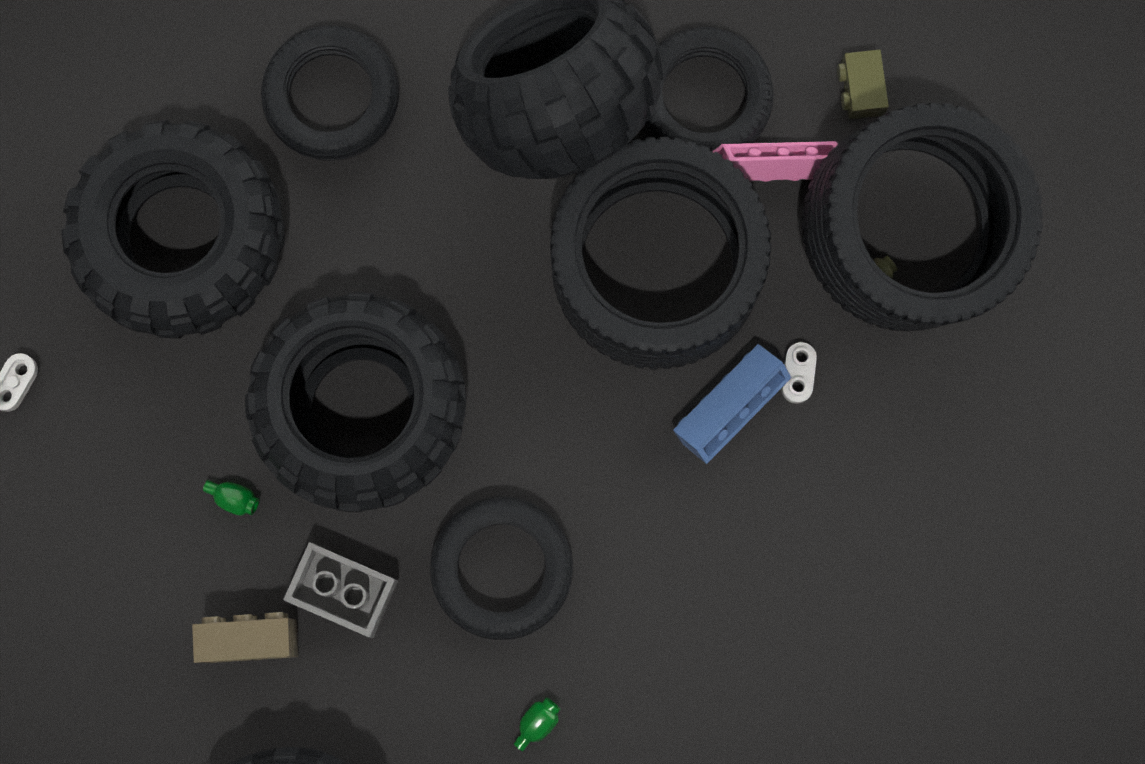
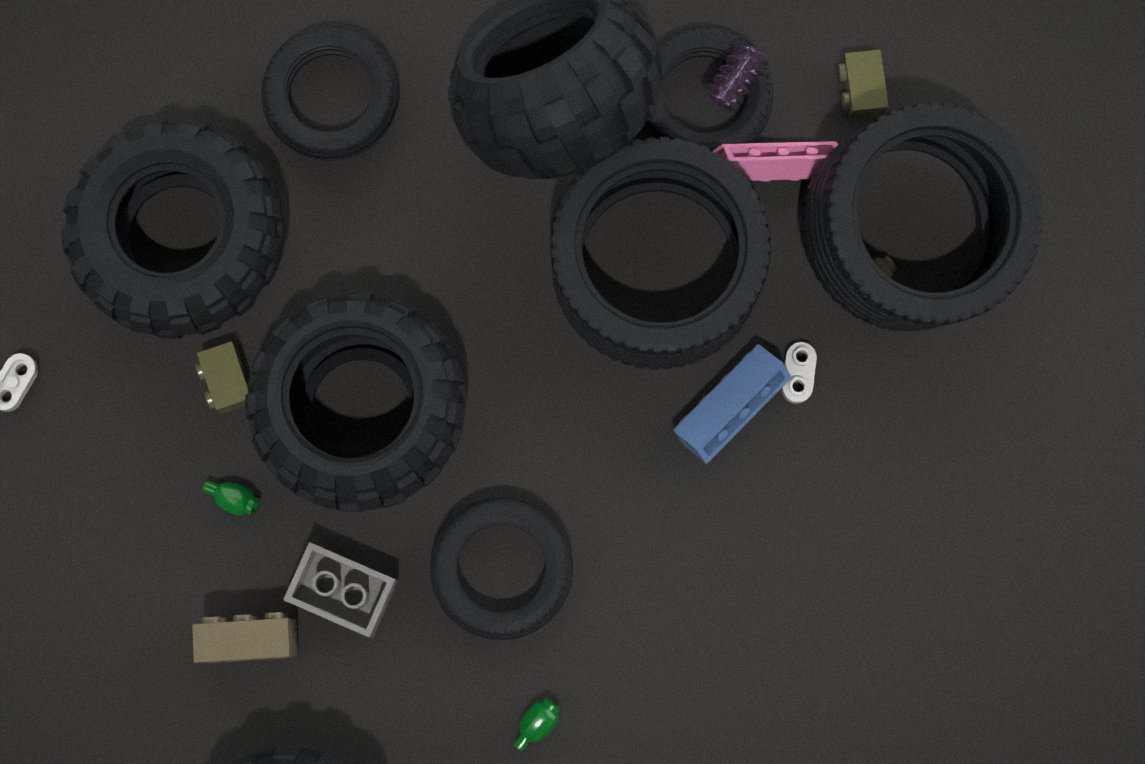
(224, 377): none -> olive brick
(734, 75): none -> clear purple piece

